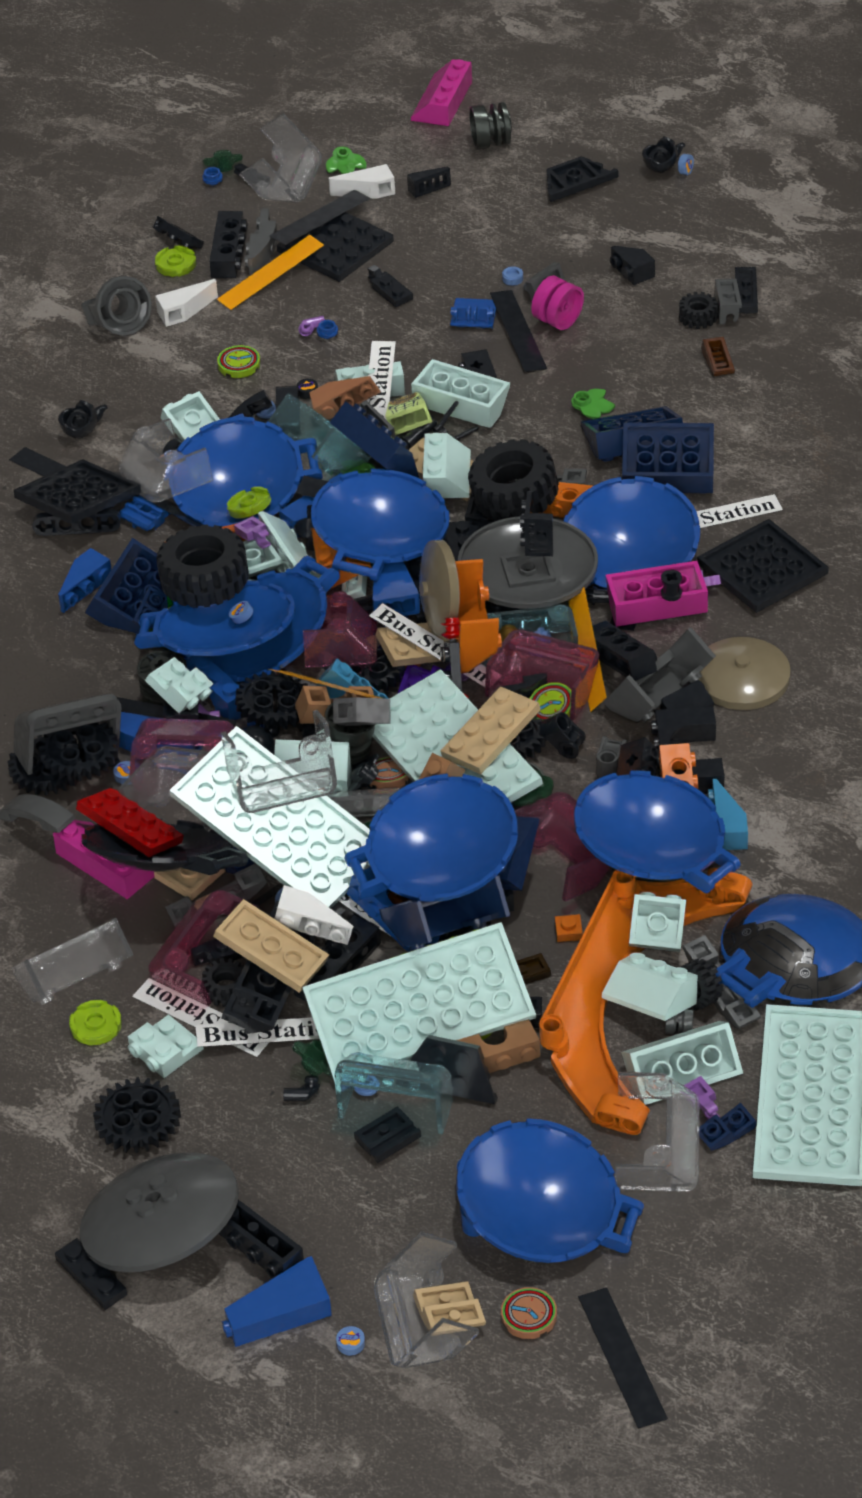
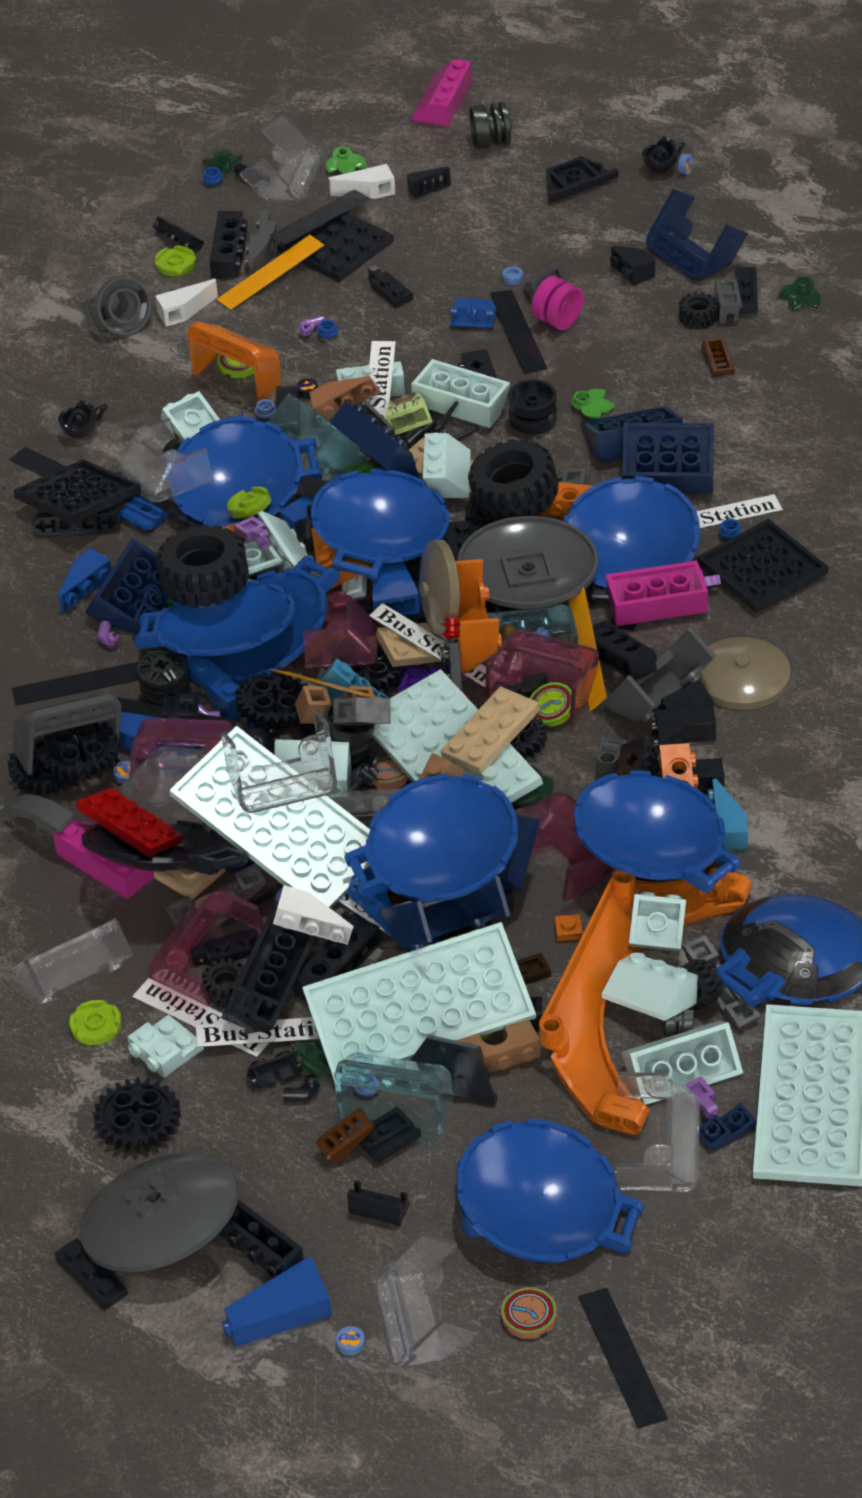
(75, 683): none -> black sticker
(107, 637): none -> medium lavender arm
(180, 686): light aqua plate -> none
(210, 339): none -> orange windscreen
(241, 612): medium blue tile -> none
(253, 405): black slope -> none
(264, 1070): none -> black hinge
(271, 945): tan plate -> none
(340, 1130): none -> reddish brown slope
(377, 1205): none -> black hinge
(449, 1302): tan slope -> none
(532, 406): none -> black wheel
(536, 530): black bracket -> none
(563, 732): black piece -> none
(670, 240): none -> dark blue windscreen
(671, 585): black bush -> none
(730, 528): none -> blue plate
(800, 295): none -> clear green plate

